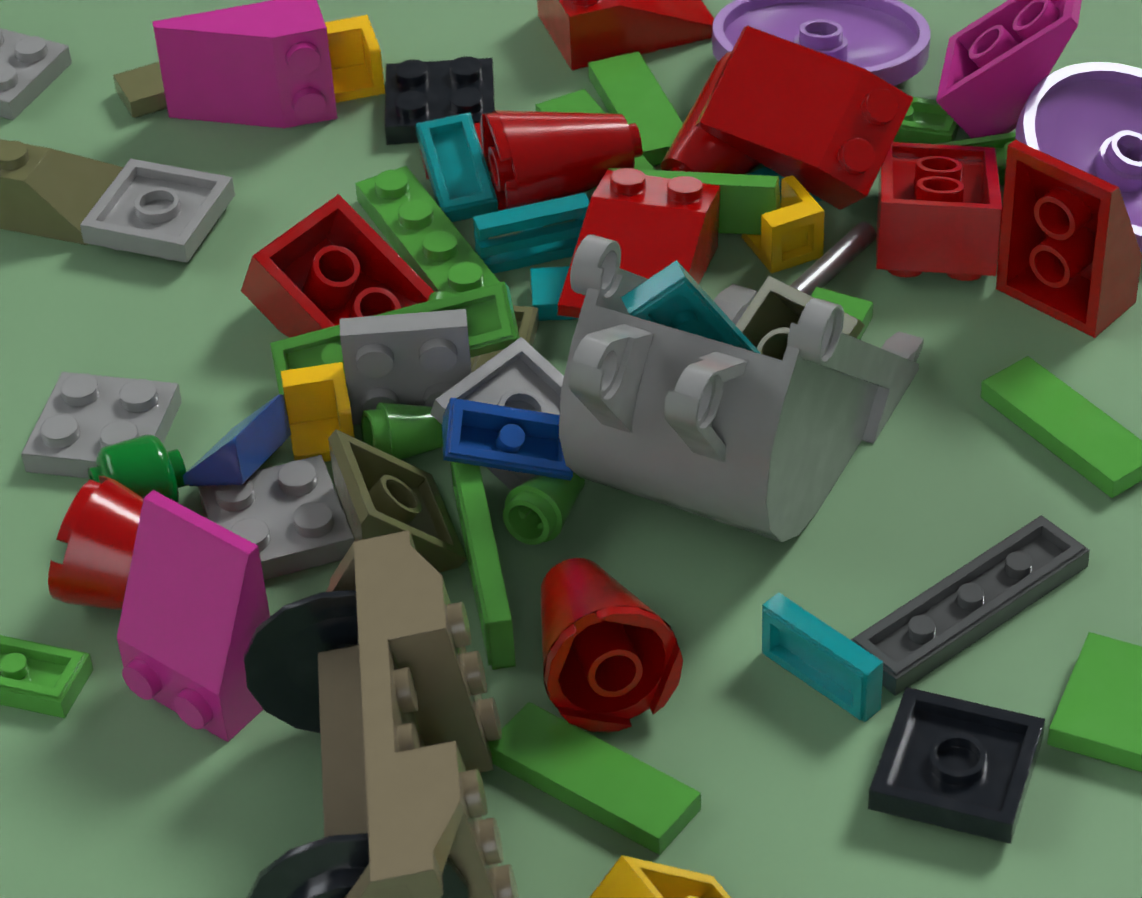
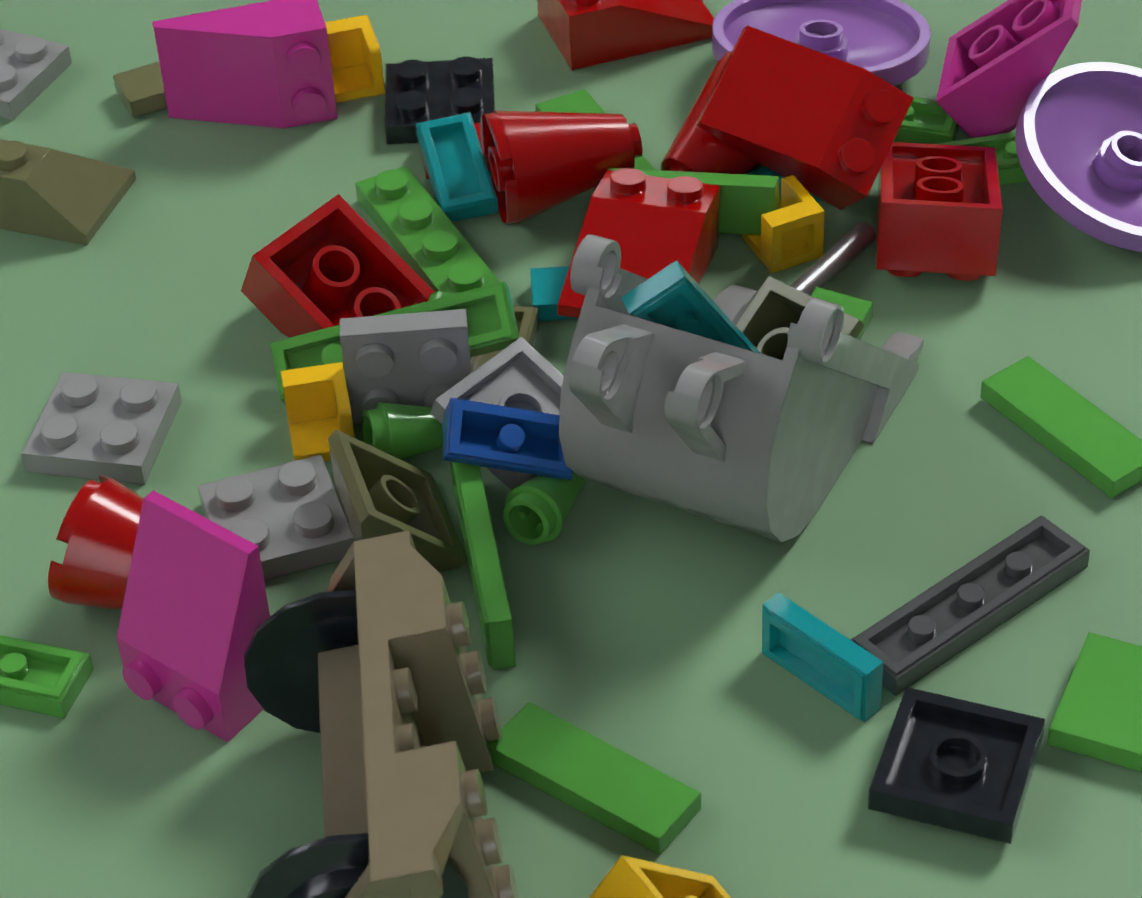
(142, 466): green head -> none
(158, 210): light grey plate -> none
(243, 447): blue slope -> none
(534, 243): teal tile -> none
(603, 649): red cone -> none
(632, 90): bright green tile -> none
(1066, 242): red slope -> none

